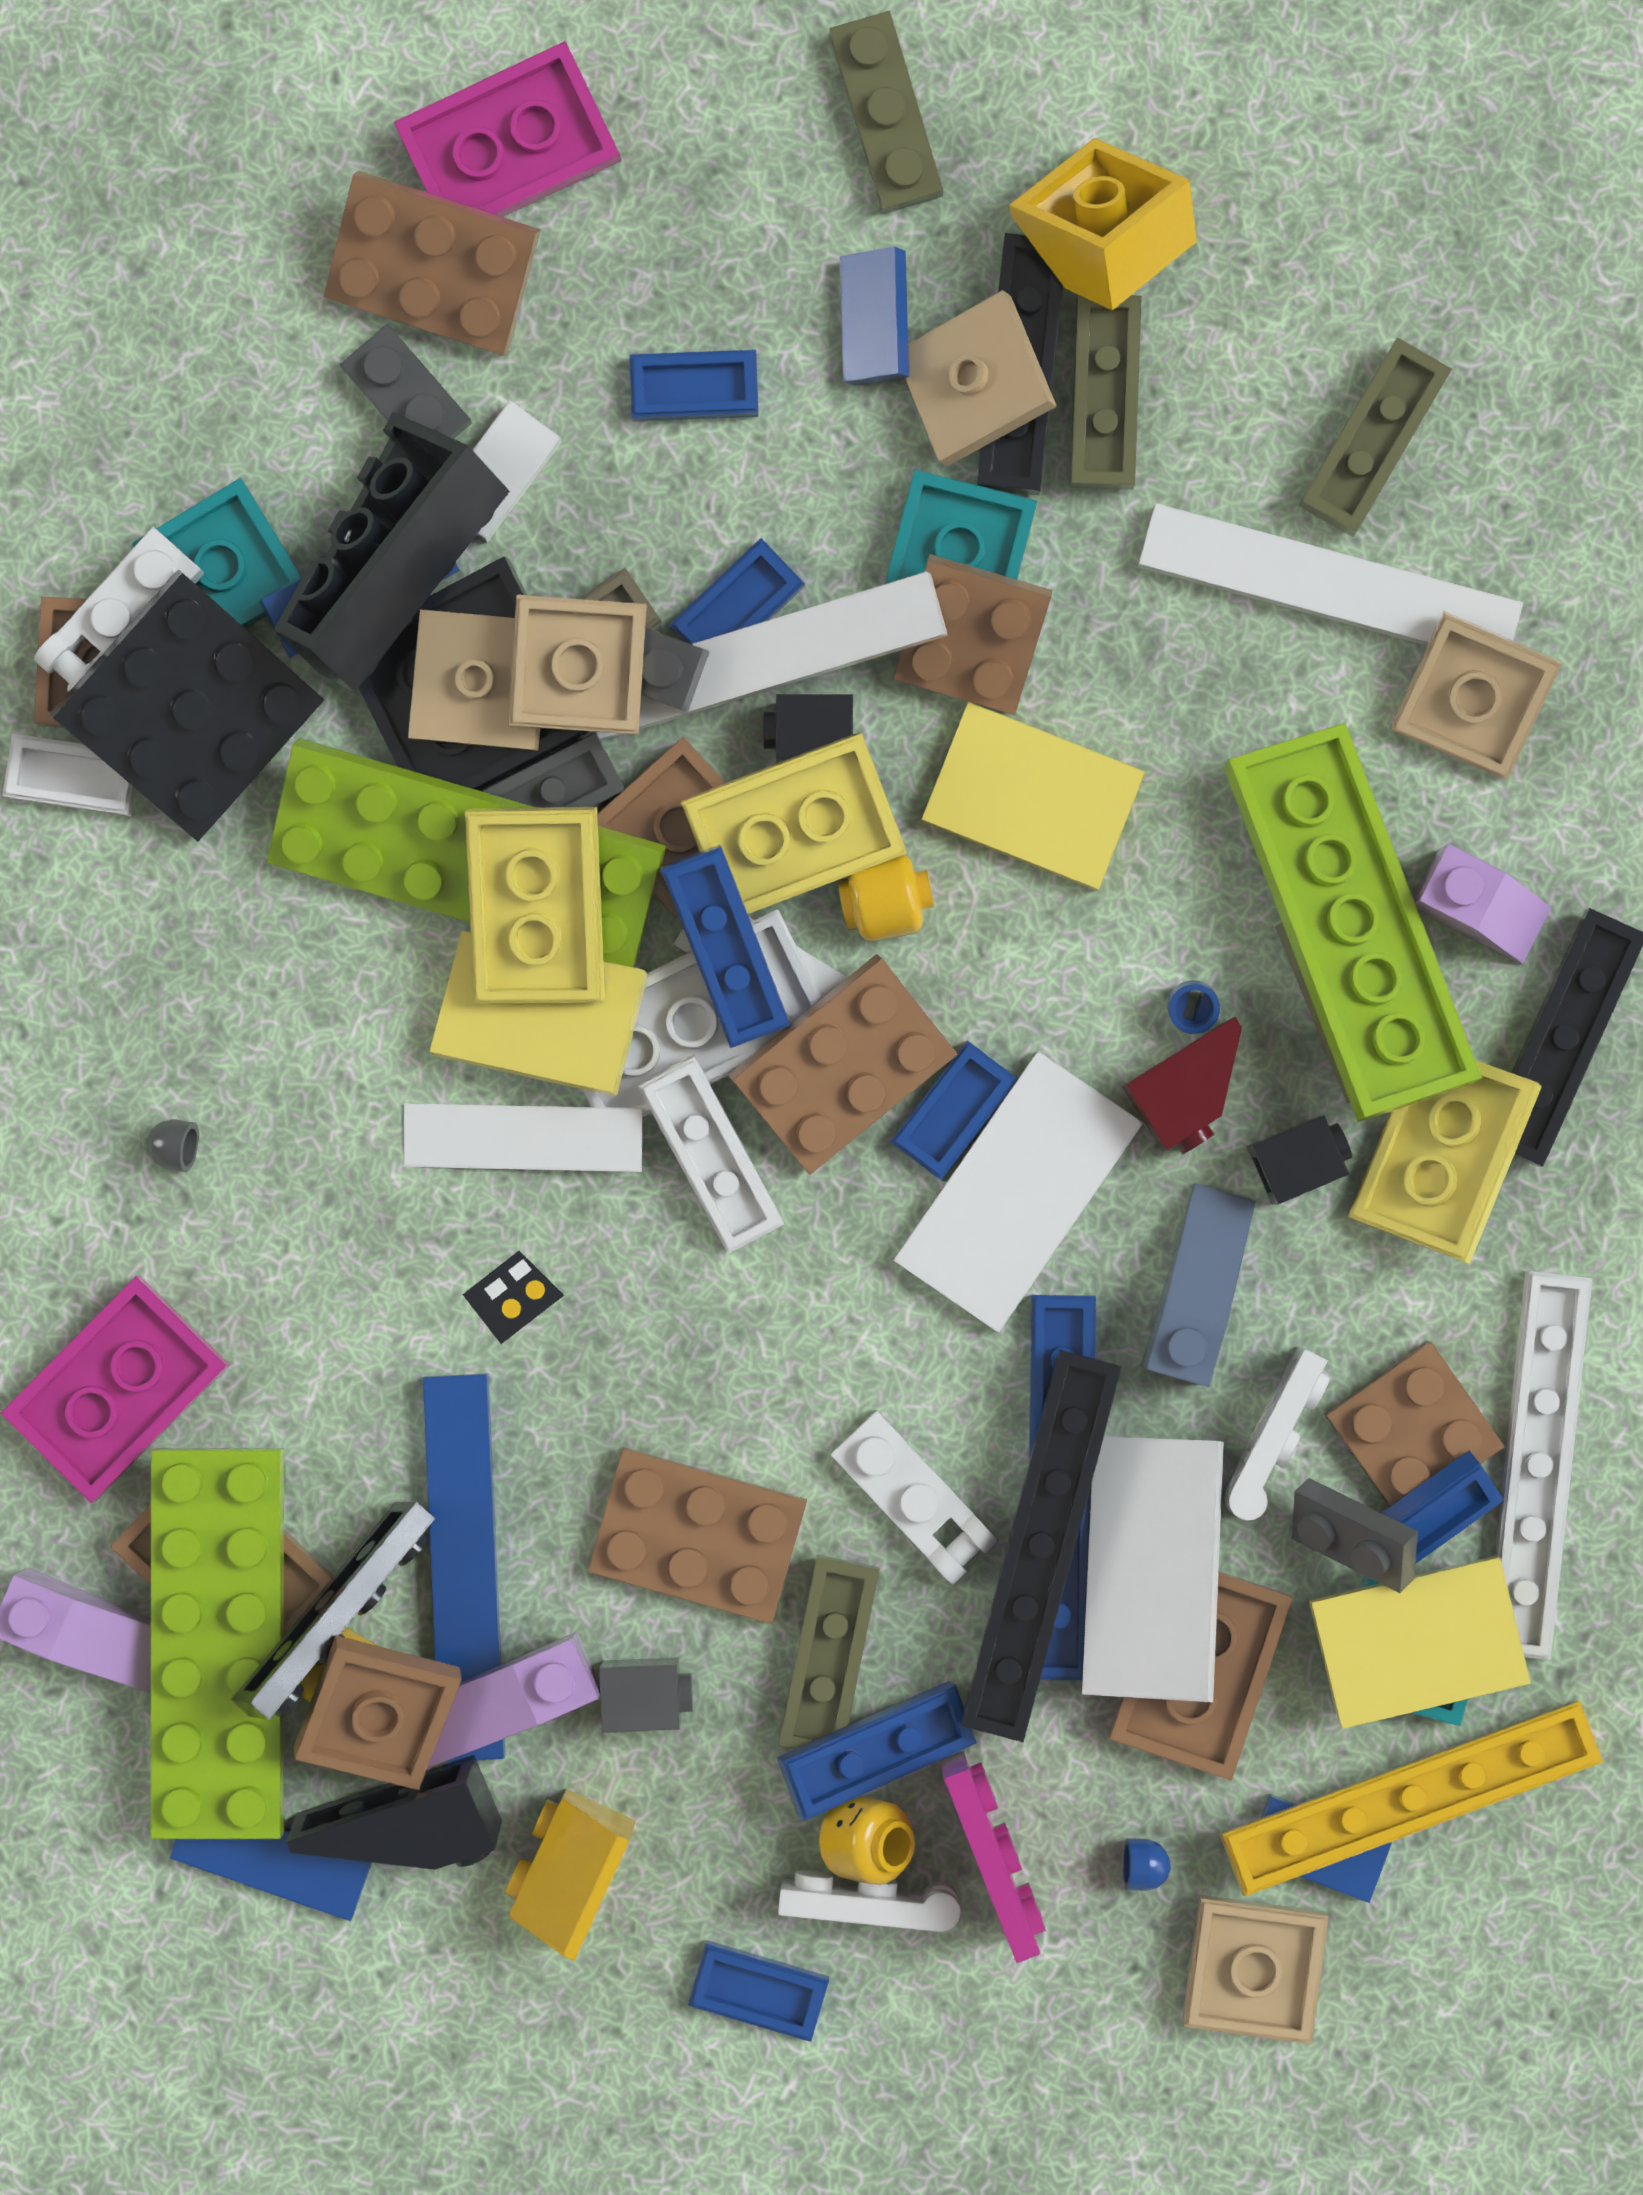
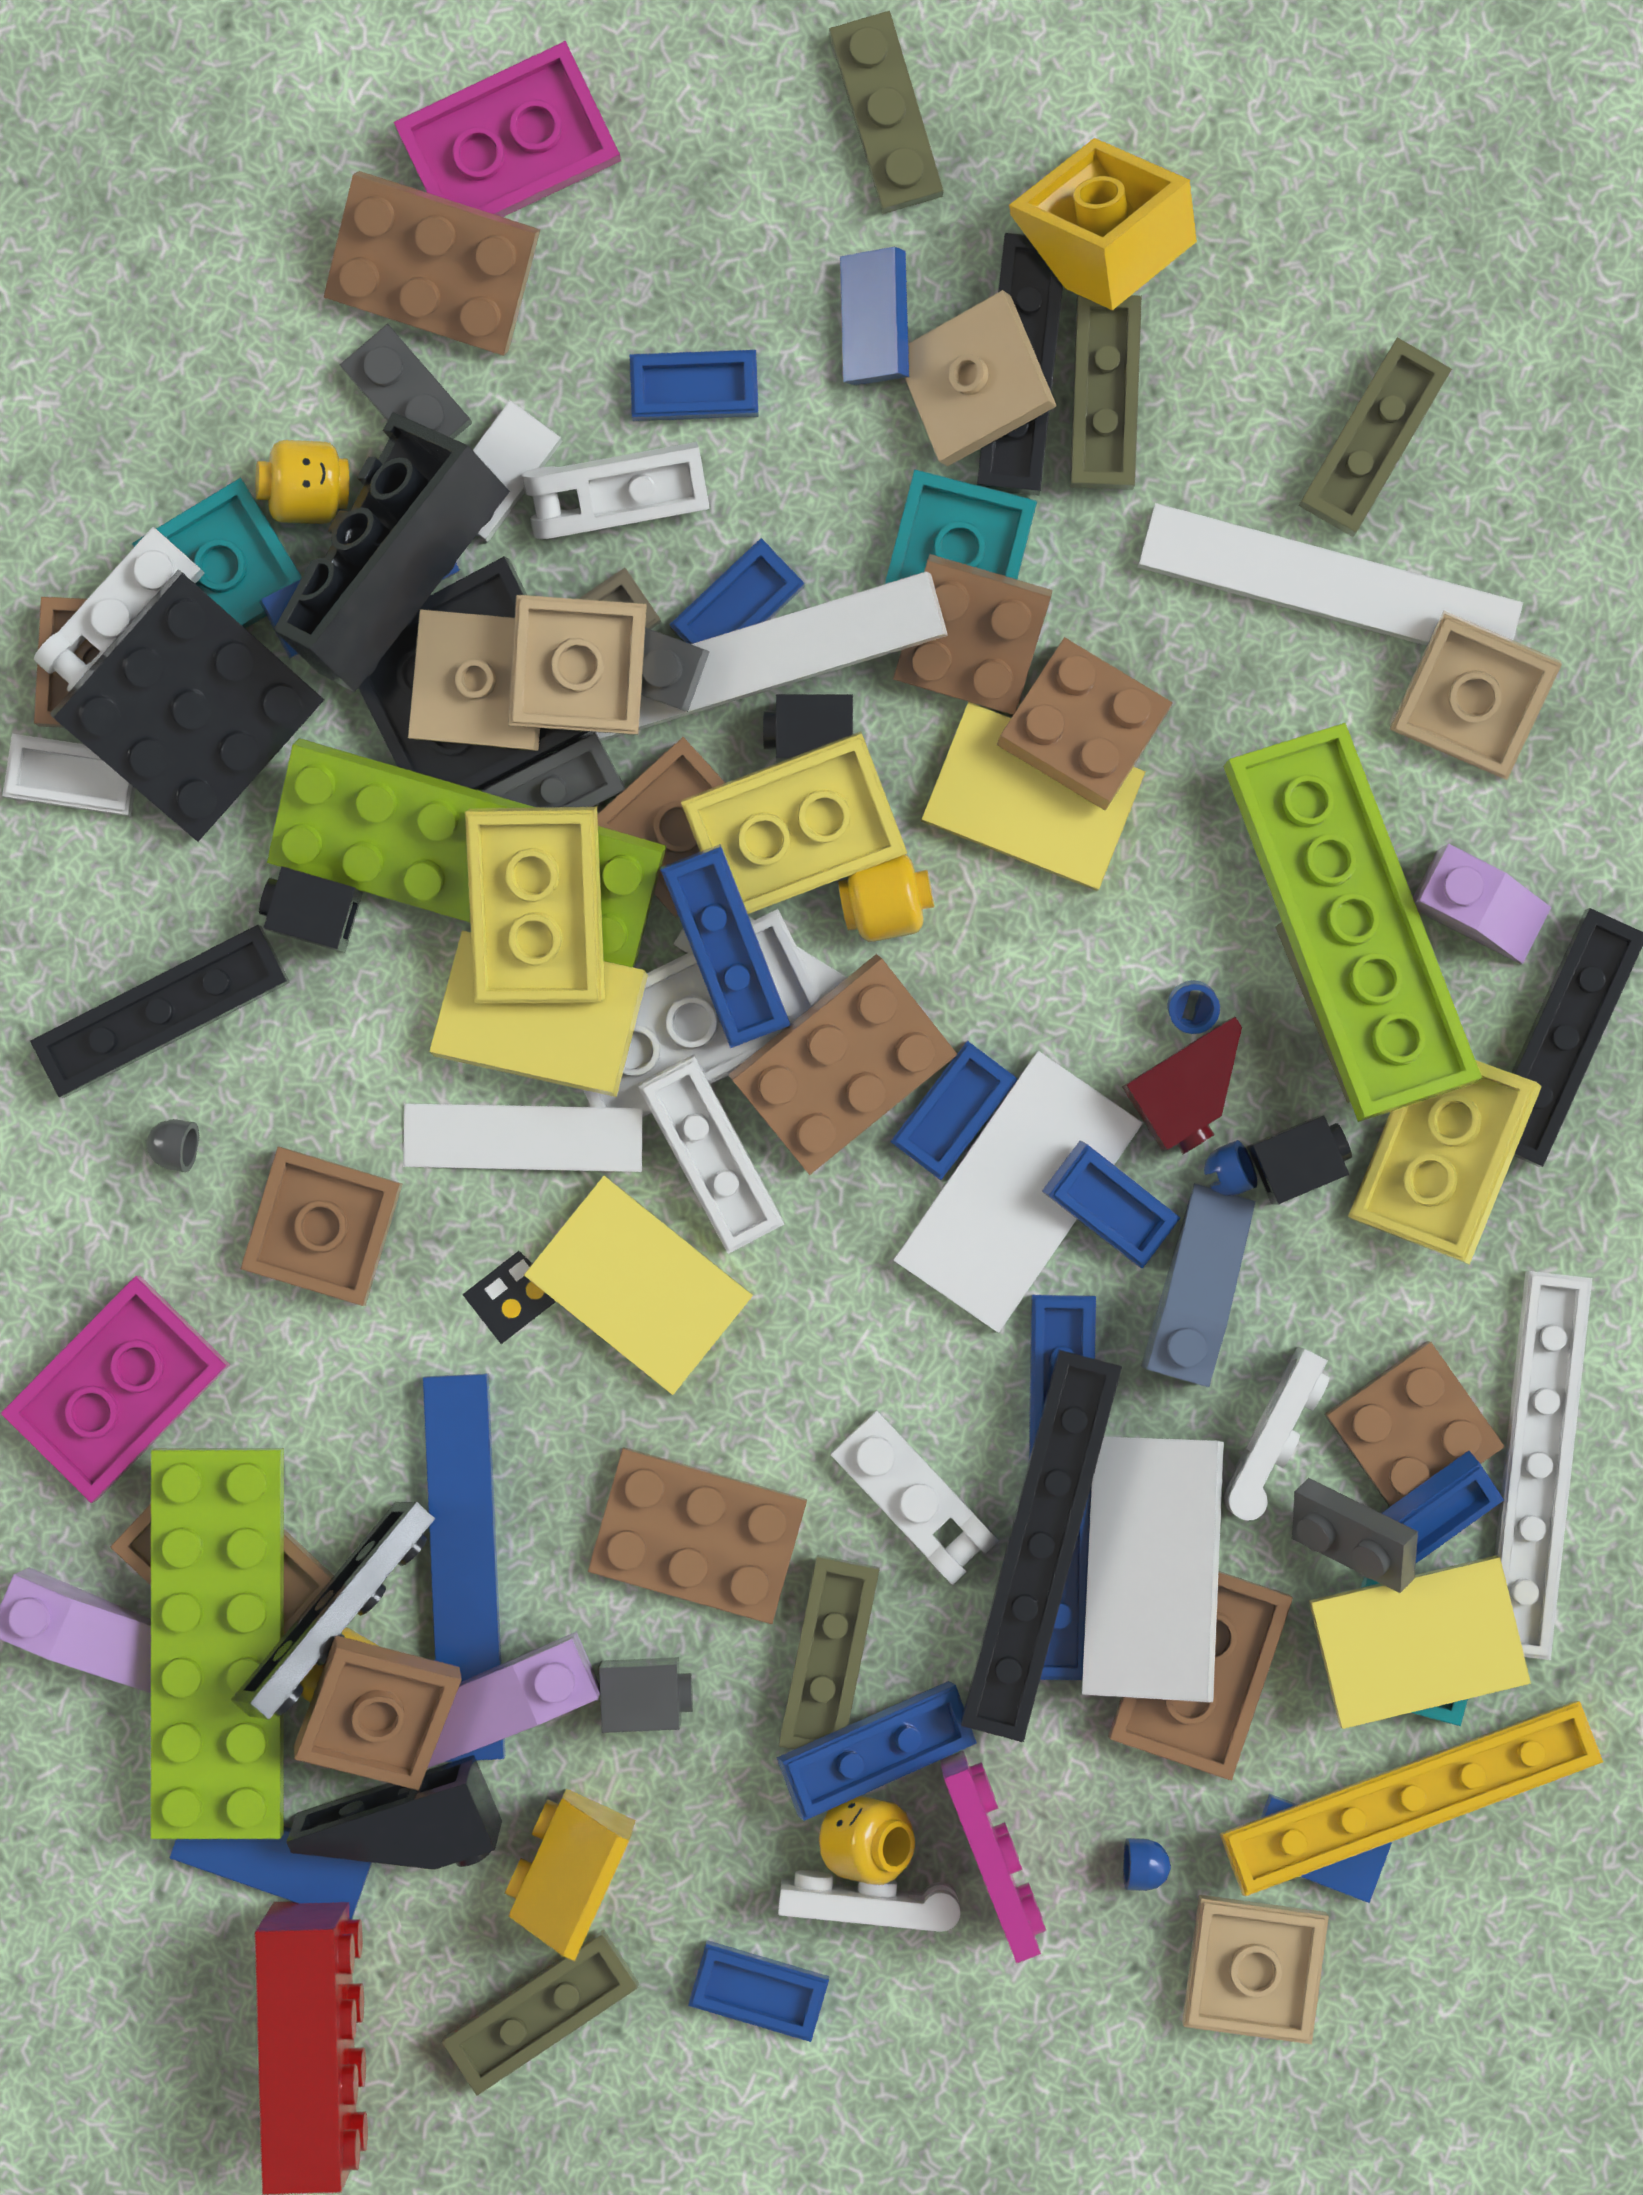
(160, 1011): none -> black plate
(303, 482): none -> yellow head
(308, 2048): none -> red brick
(310, 908): none -> black brick
(321, 1226): none -> medium nougat plate
(540, 2013): none -> olive plate
(618, 490): none -> white plate
(638, 1285): none -> light yellow tile
(1084, 723): none -> medium nougat plate
(1111, 1204): none -> blue tile
(1233, 1169): none -> blue hinge

